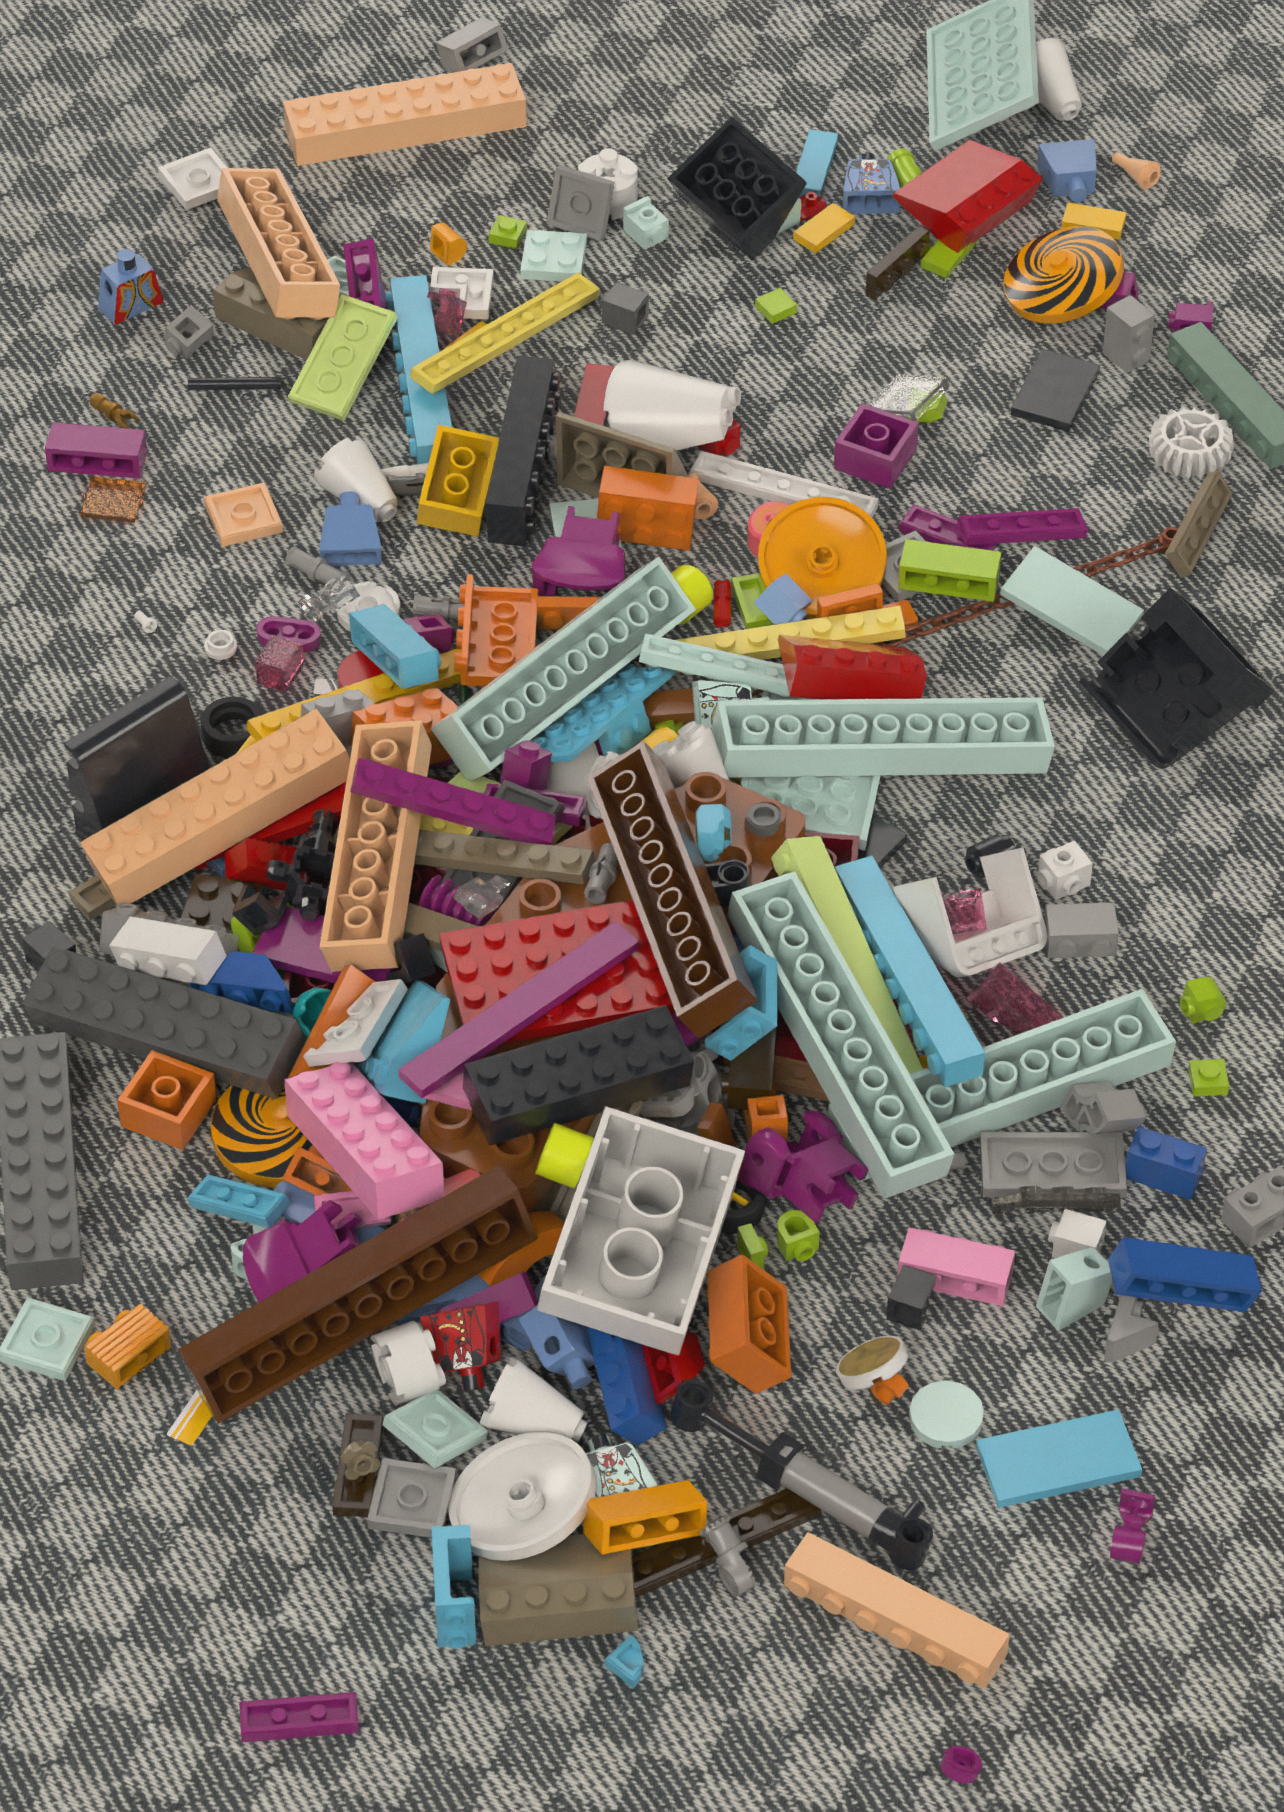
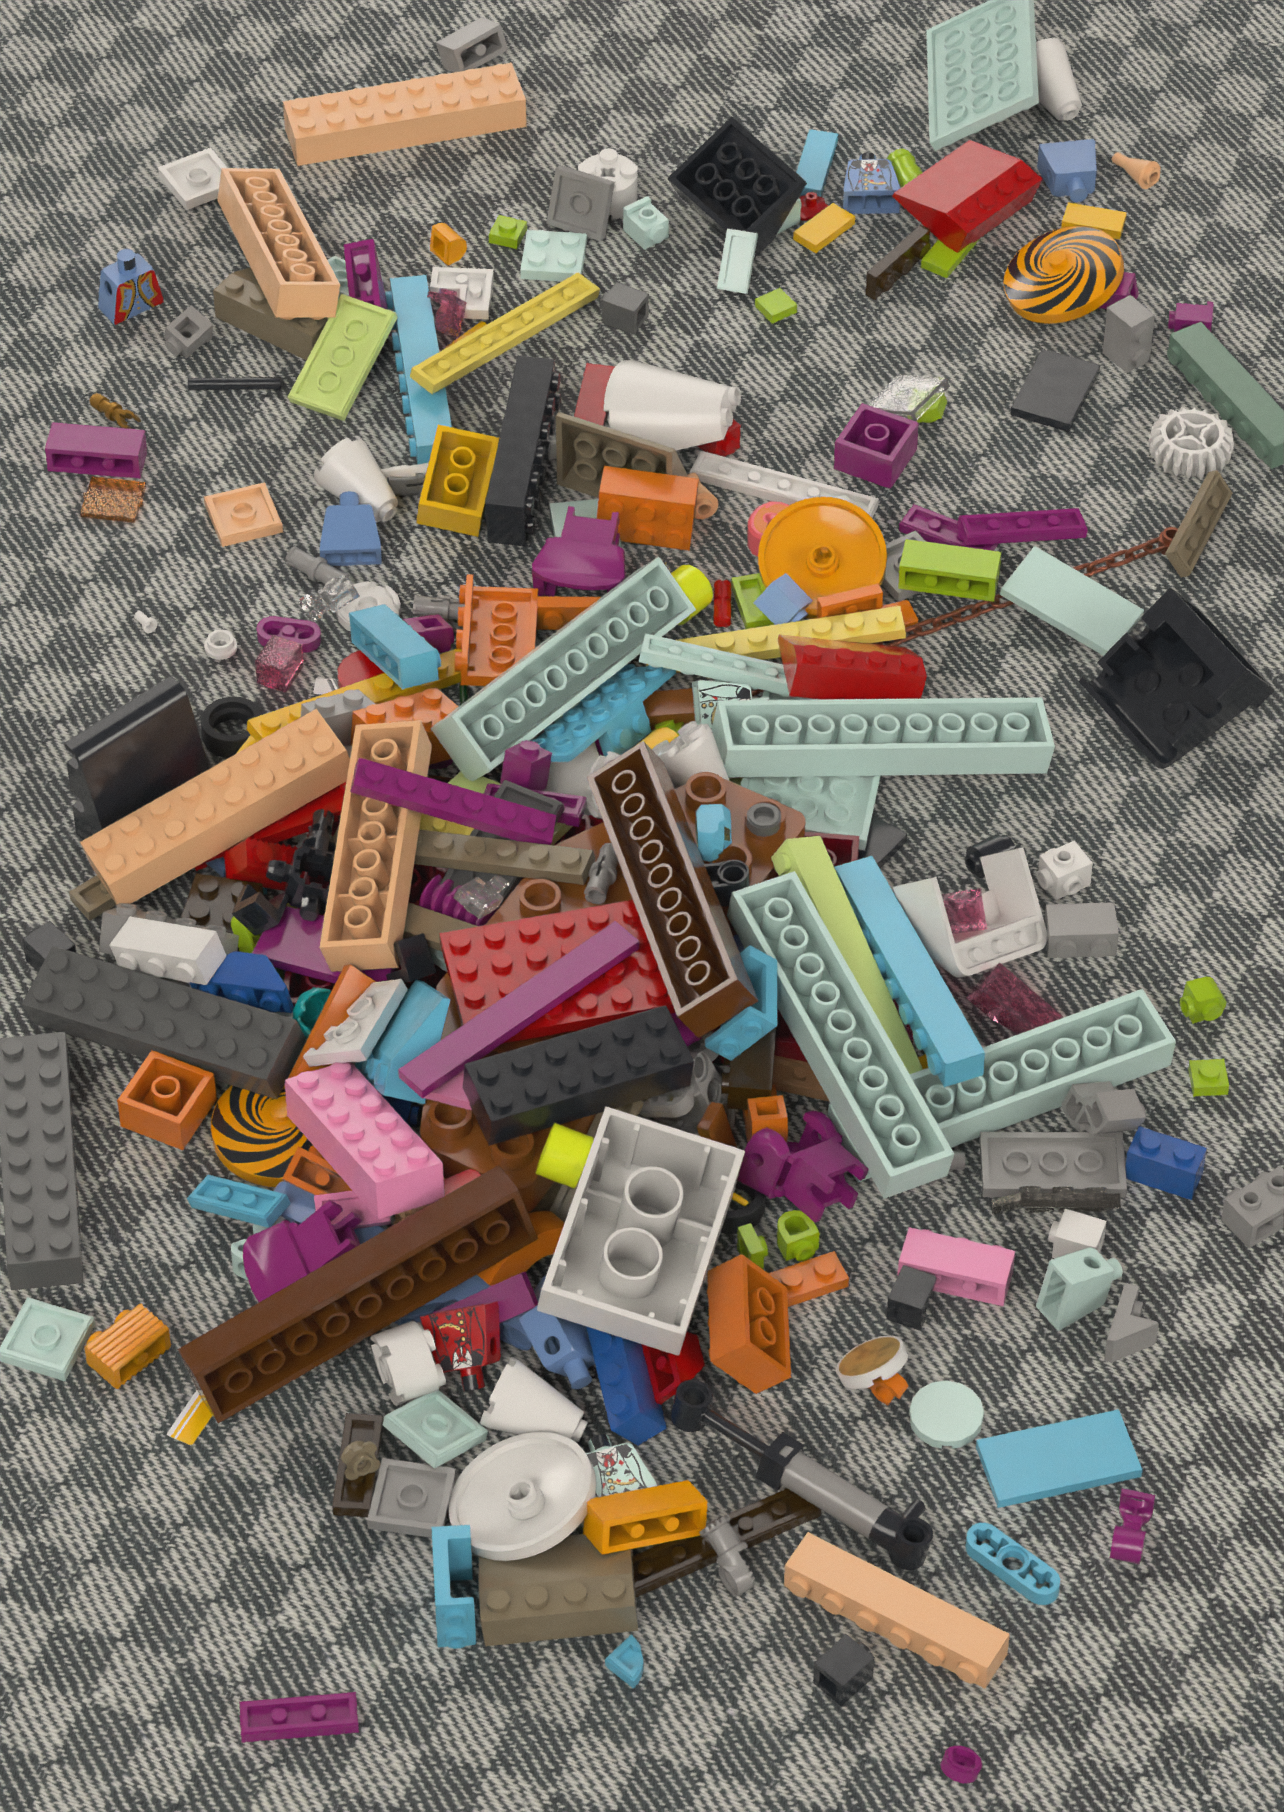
(737, 261): none -> light aqua tile
(812, 1278): none -> orange plate
(844, 1669): none -> black brick
(1017, 1579): none -> medium azure beam
(1184, 1274): blue brick -> none

